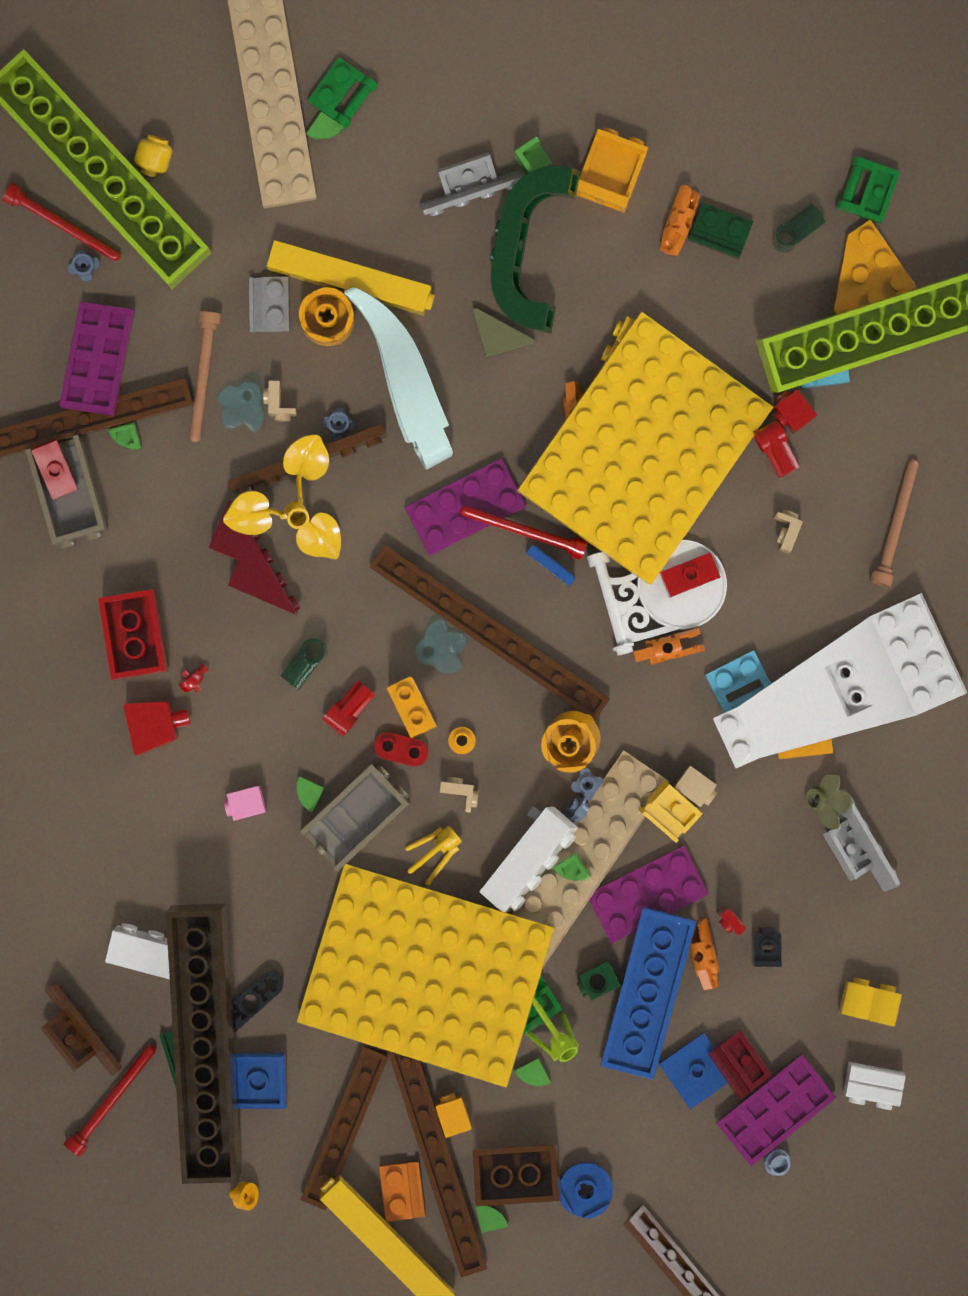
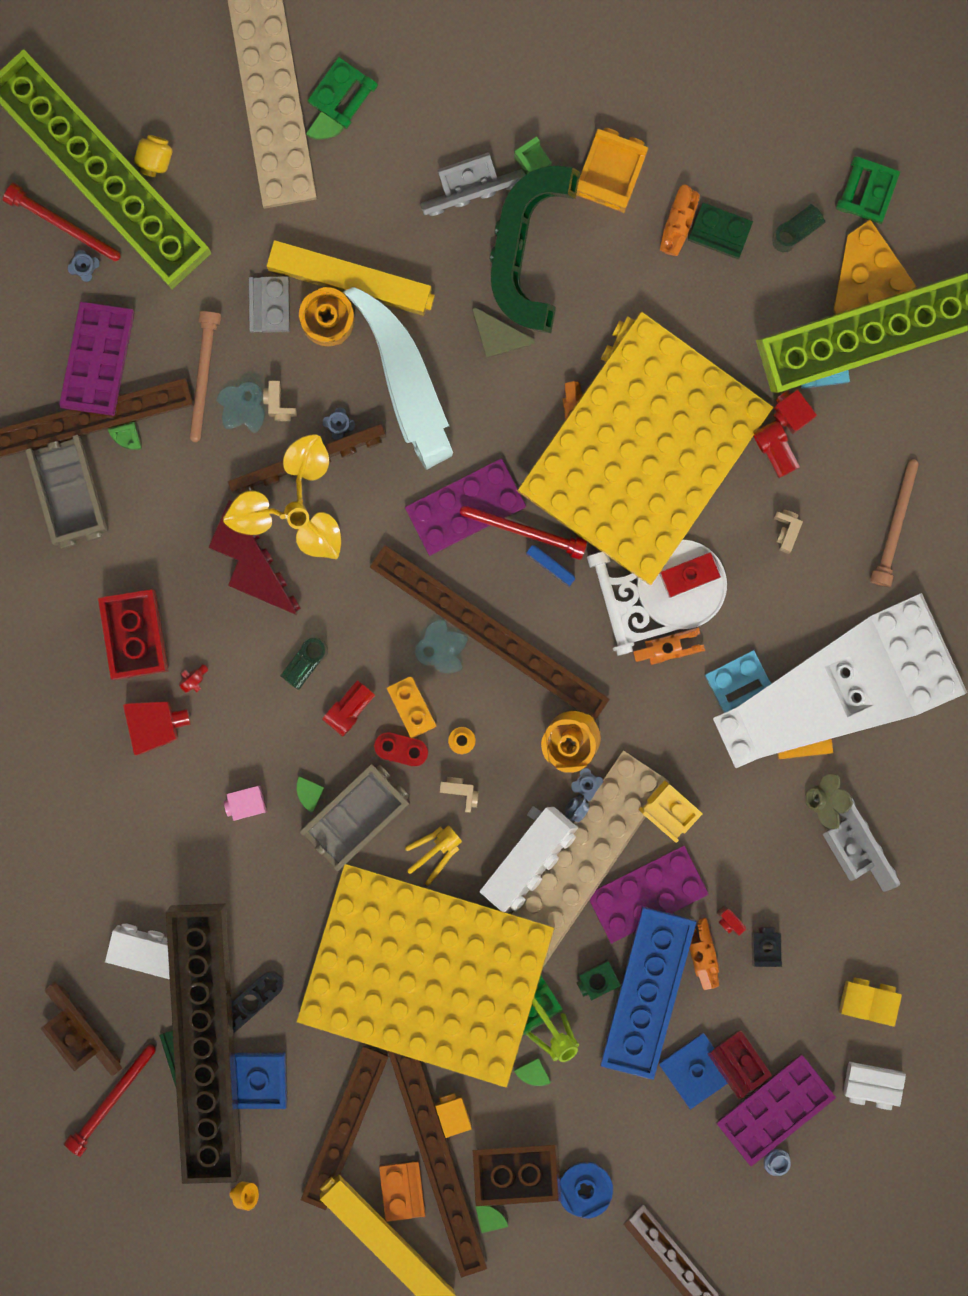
(54, 468): plate -> none
(572, 869): bright green tile -> none
(696, 787): tan brick -> none

